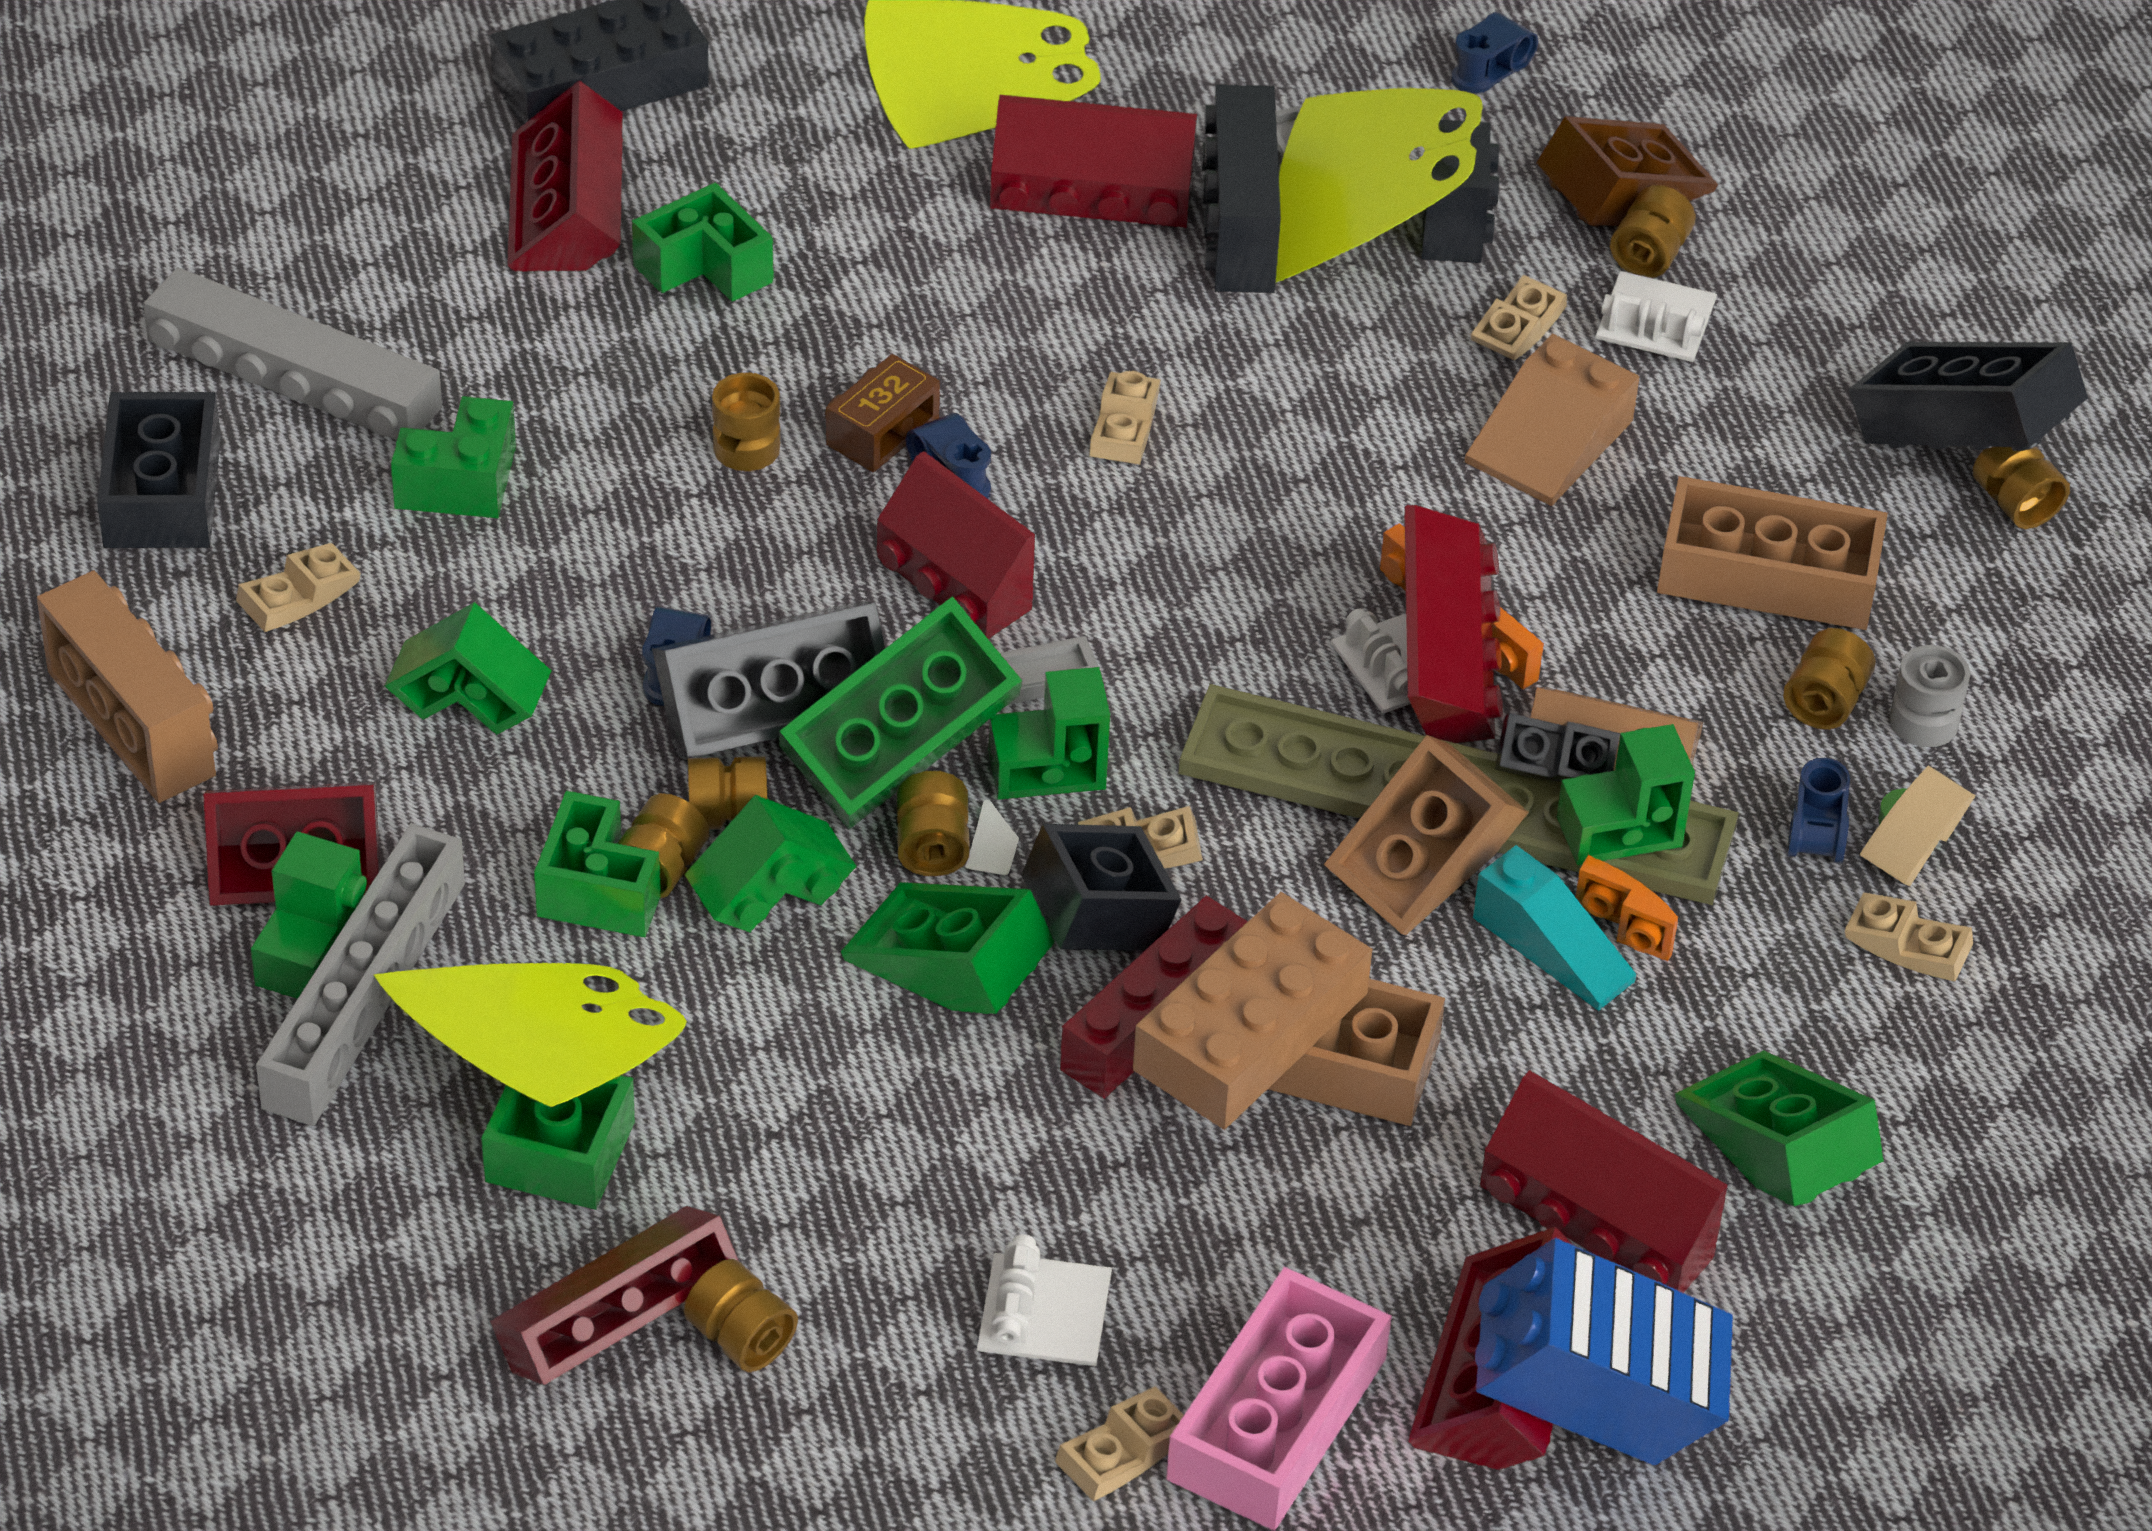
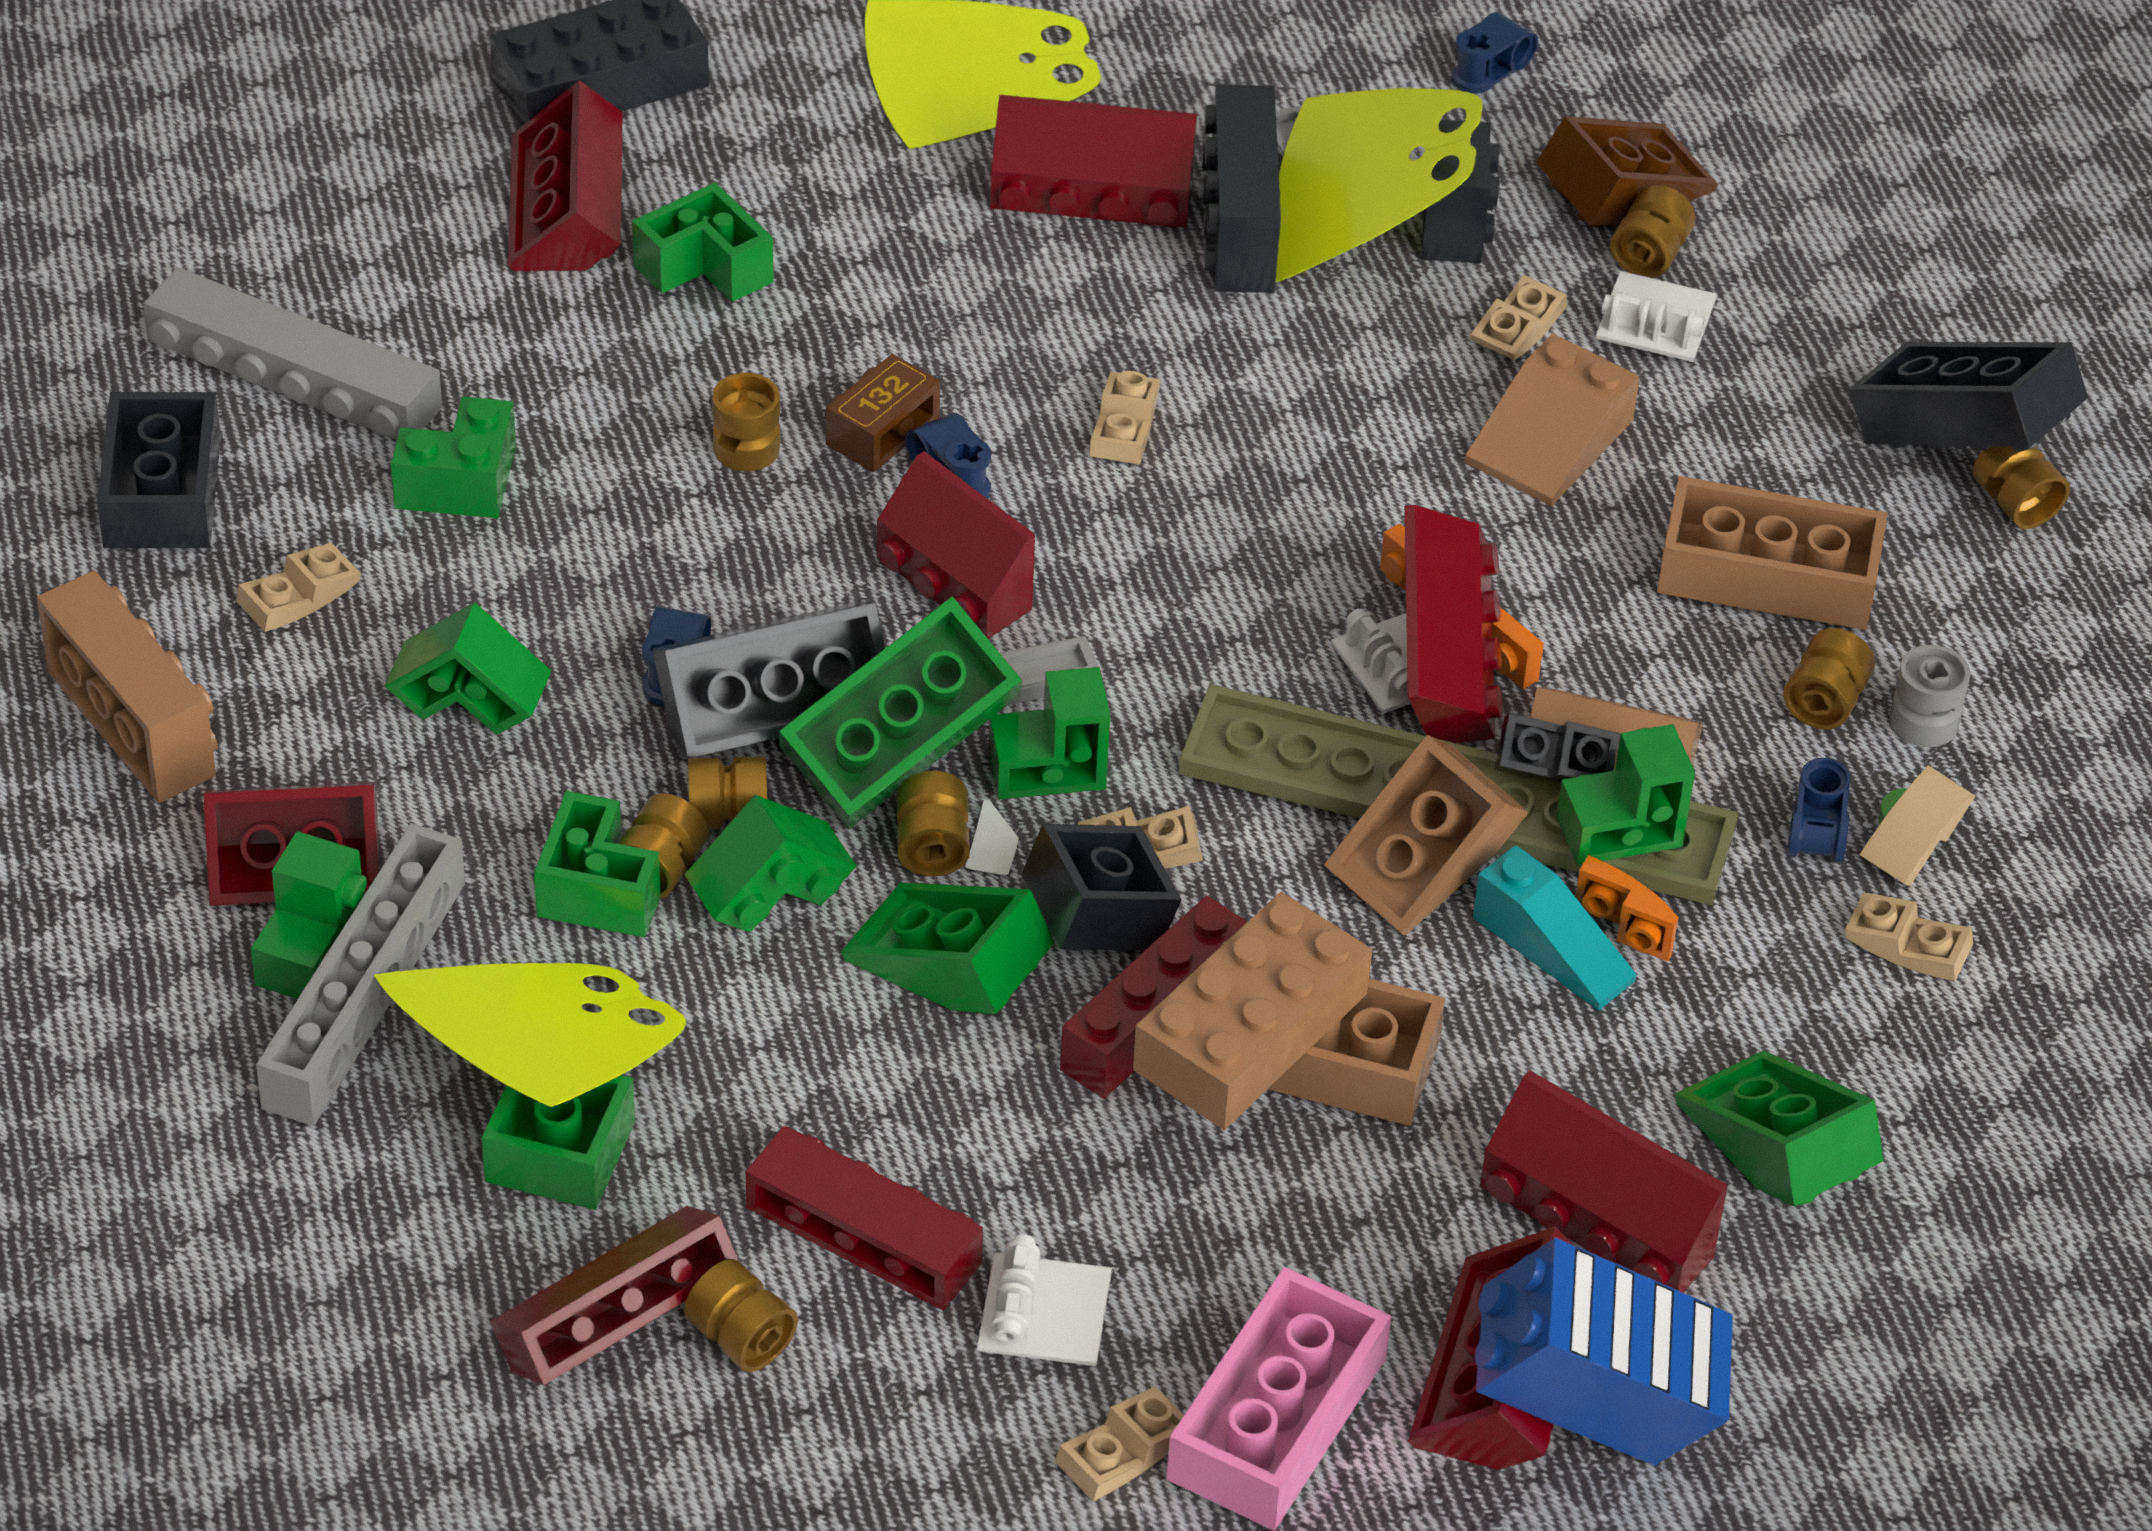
(864, 1217): none -> dark red brick

